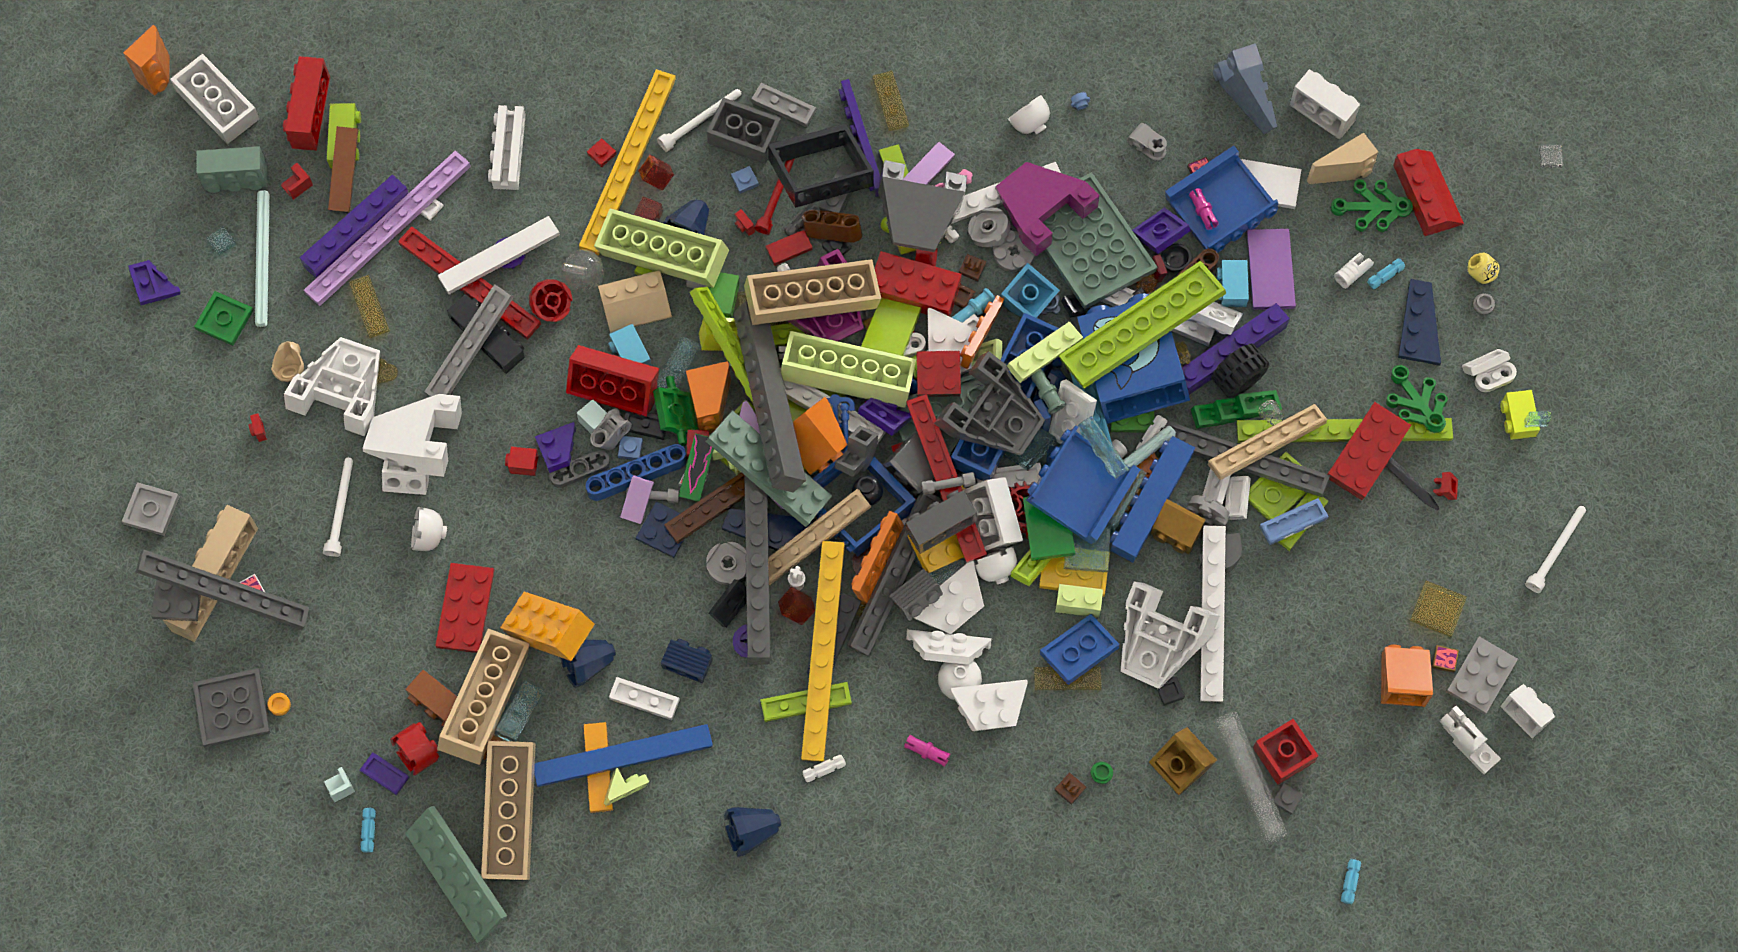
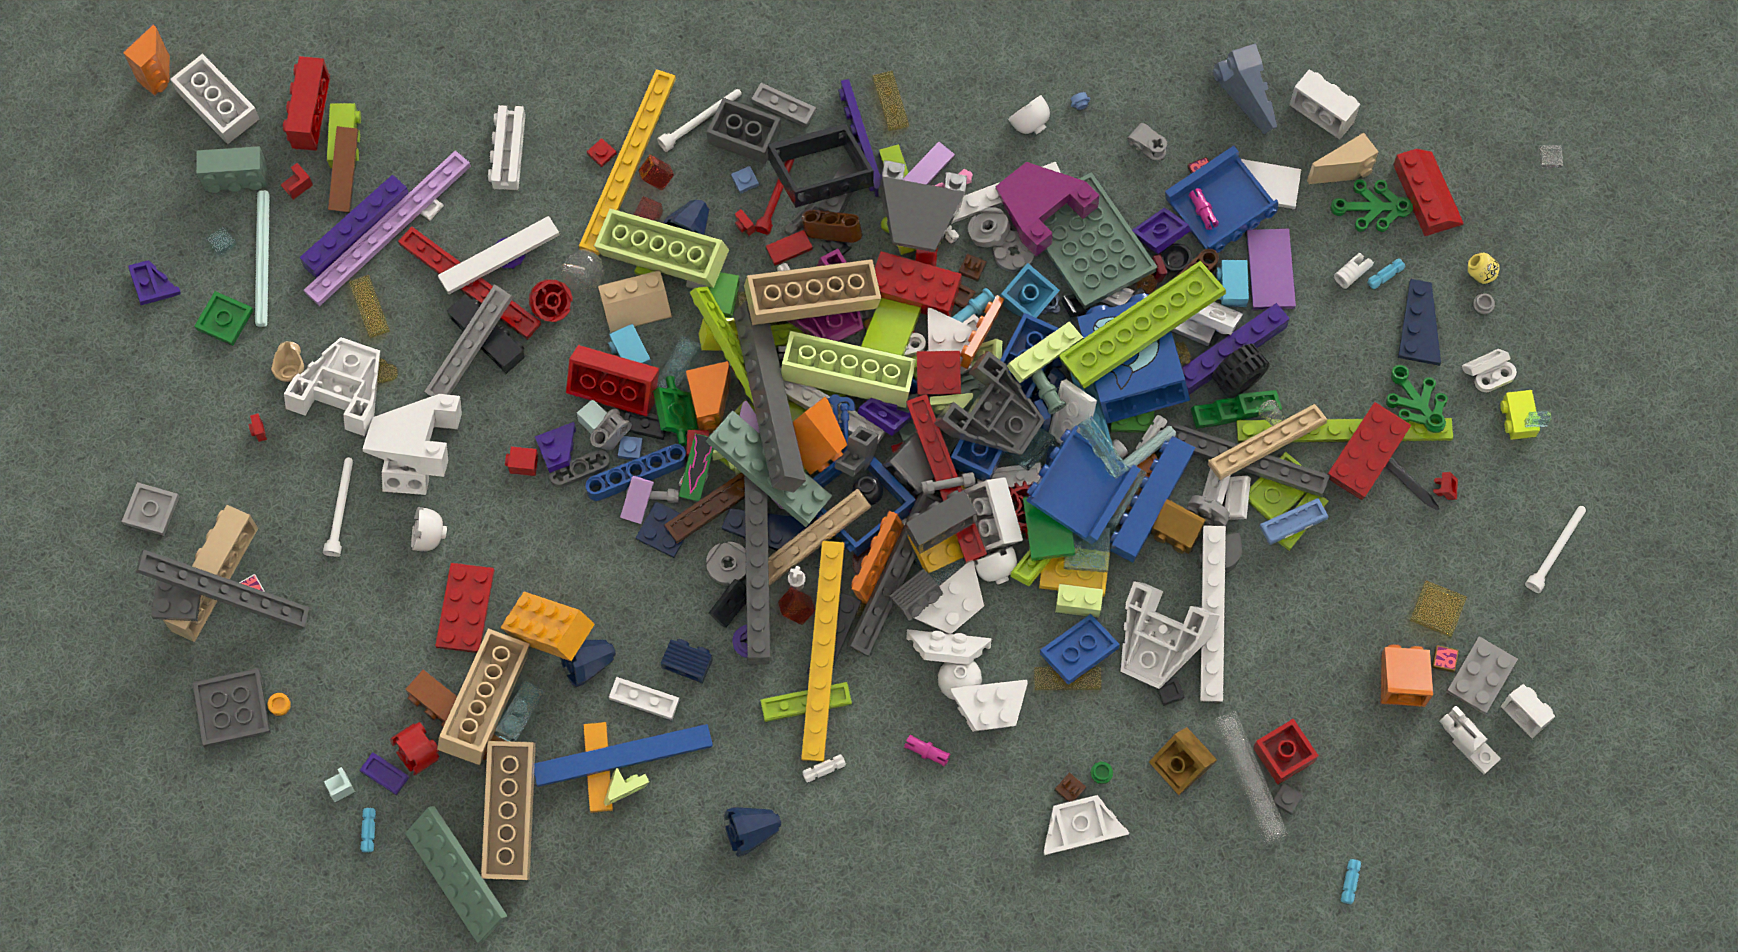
(939, 402): none -> yellowish green slope
(1081, 824): none -> white wing

